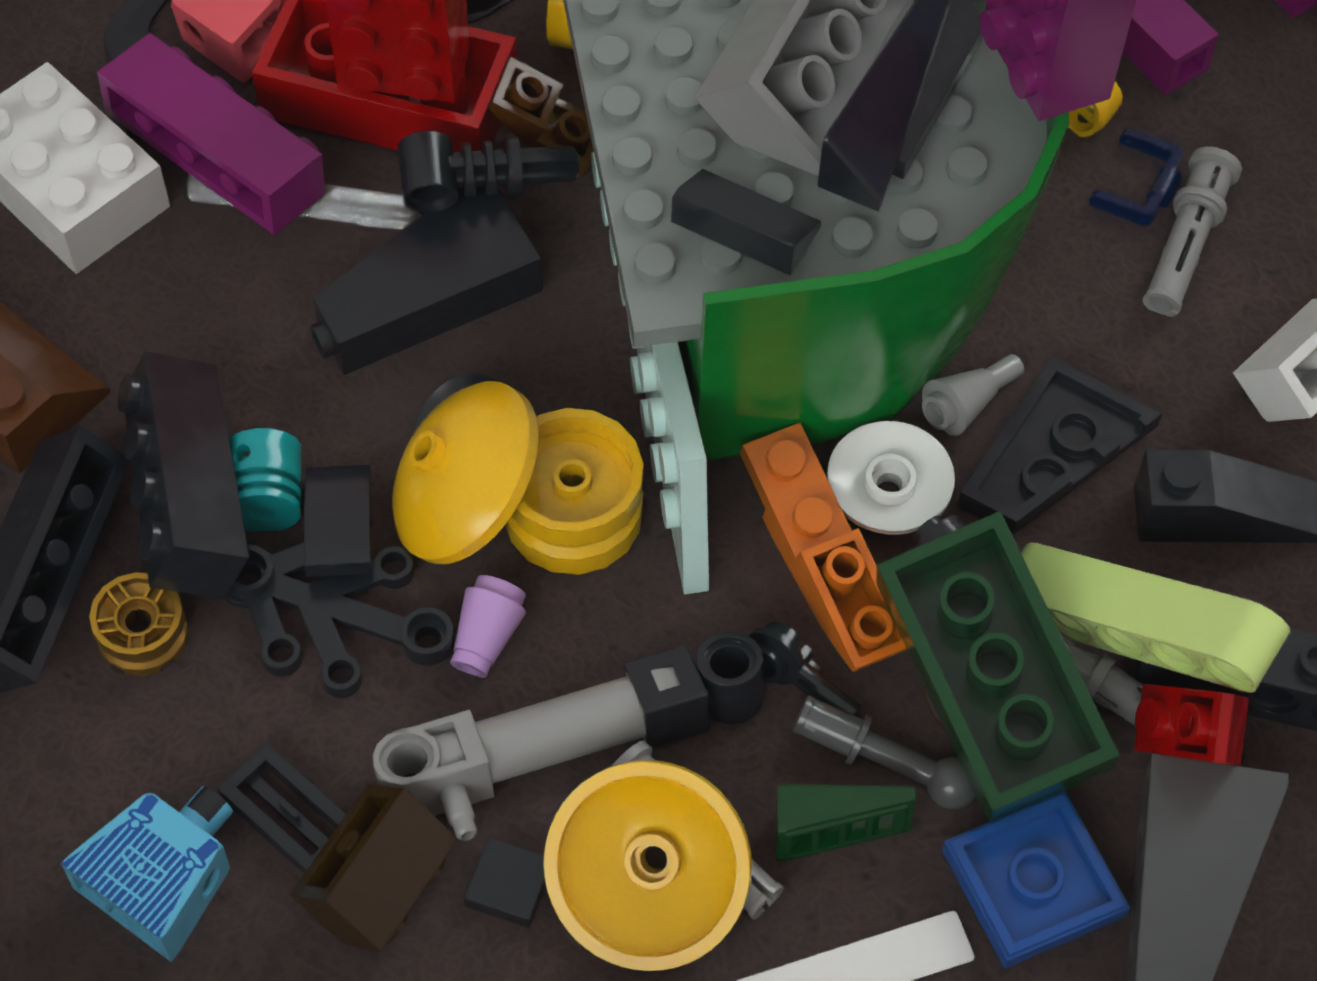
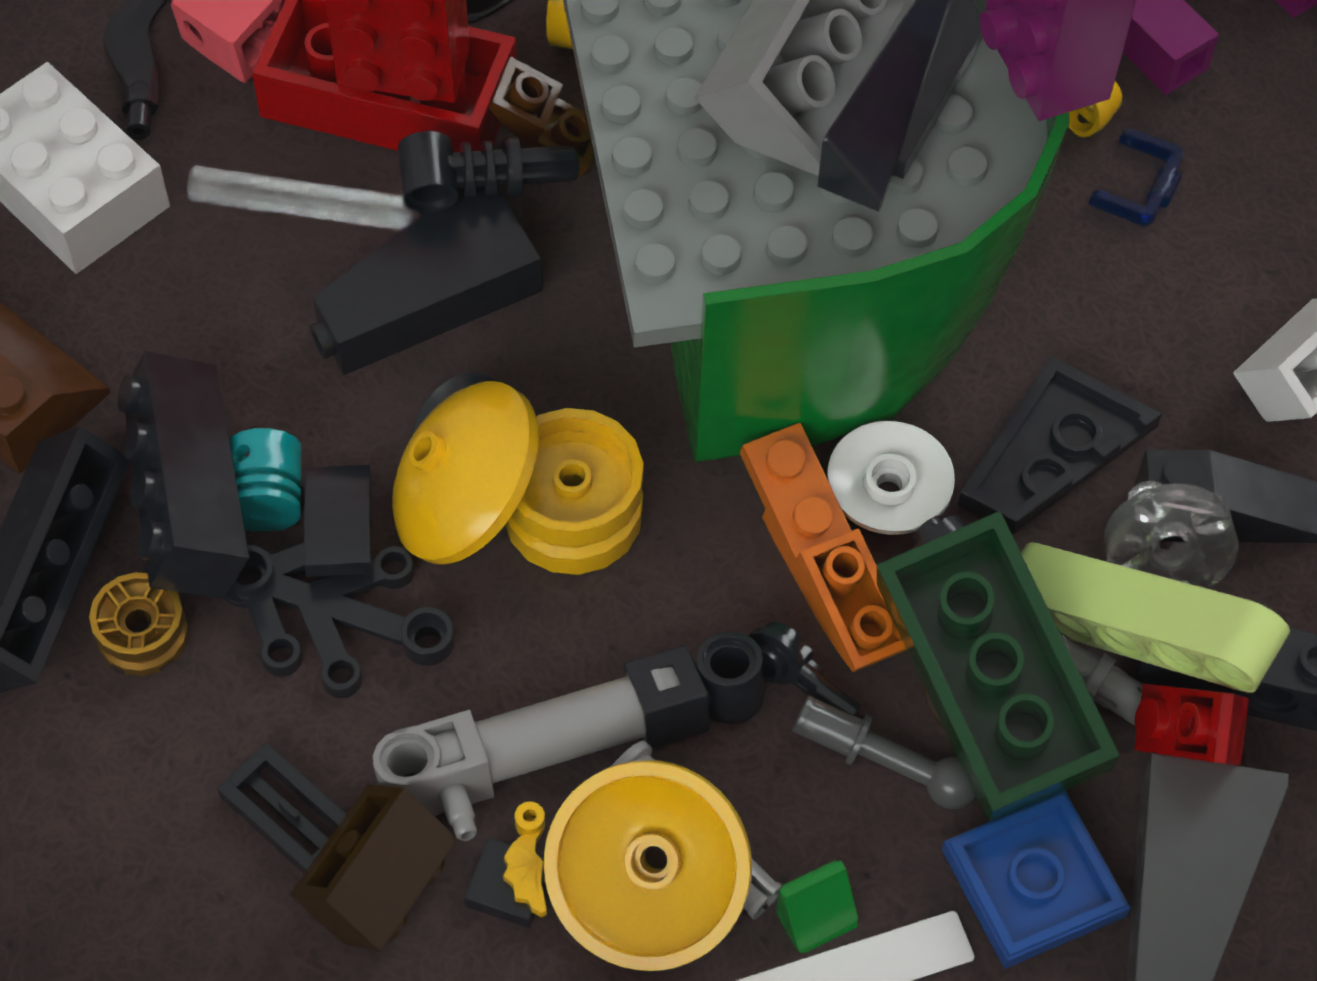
(155, 867): medium azure torso -> none
(212, 132): magenta brick -> none
(486, 624): lavender cone -> none
(523, 864): none -> yellow piece
(678, 449): light aqua wing -> none
(743, 220): black slope -> none
(817, 907): none -> green slope
(838, 816): dark green slope -> none
(958, 399): light grey cone -> none
(1167, 511): none -> clear plate
(1197, 209): light grey pin -> none

